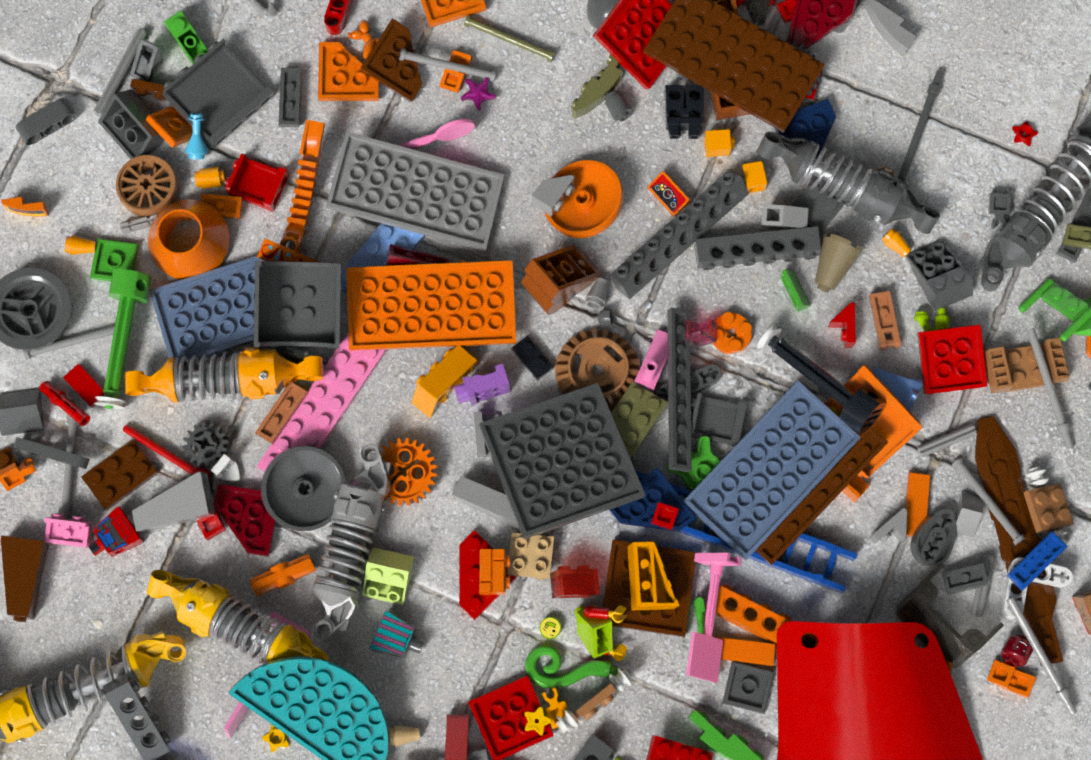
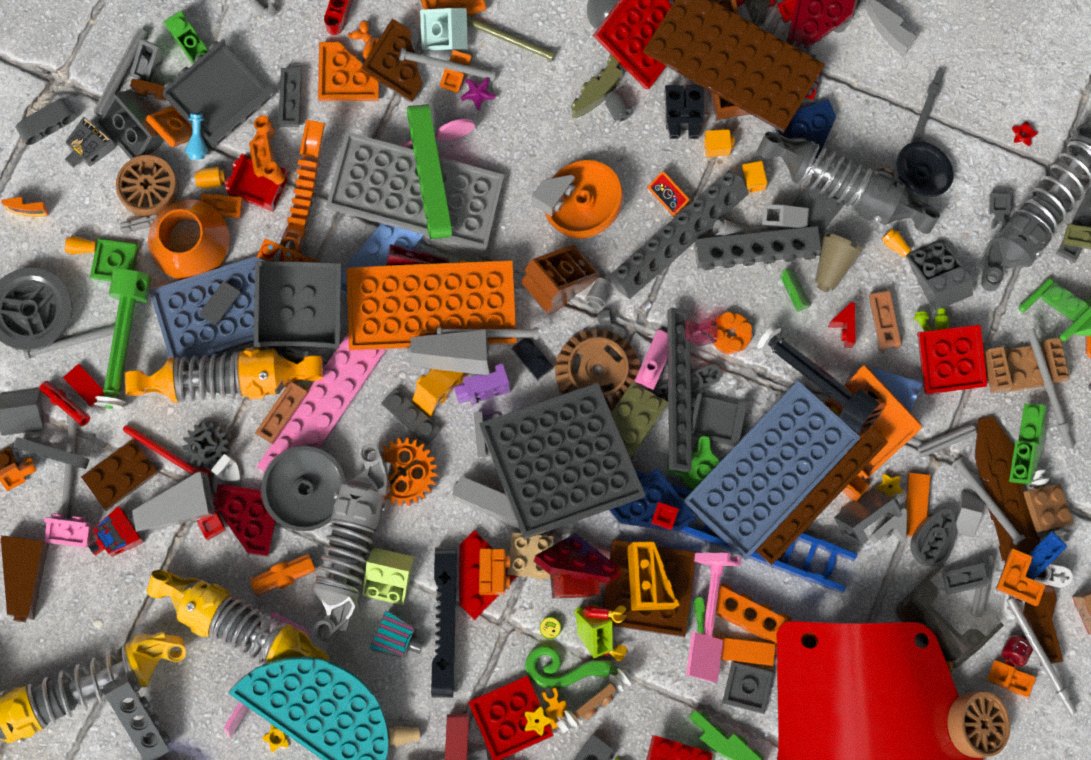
(87, 144): none -> dark grey torso
(220, 303): none -> dark grey tile
(262, 151): none -> orange plate
(411, 416): none -> dark grey plate
(429, 171): none -> bright green beam
(443, 680): none -> black gear
(444, 29): none -> light aqua slope
(451, 352): none -> light grey slope
(516, 333): none -> light grey bar
(578, 559): none -> dark red plate
(726, 228): none -> light grey cone
(865, 512): none -> dark grey panel
(886, 481): none -> yellow plate
(924, 169): none -> black dish
(986, 718): none -> medium nougat piece
(1014, 581): none -> orange plate
(1029, 445): none -> bright green slope

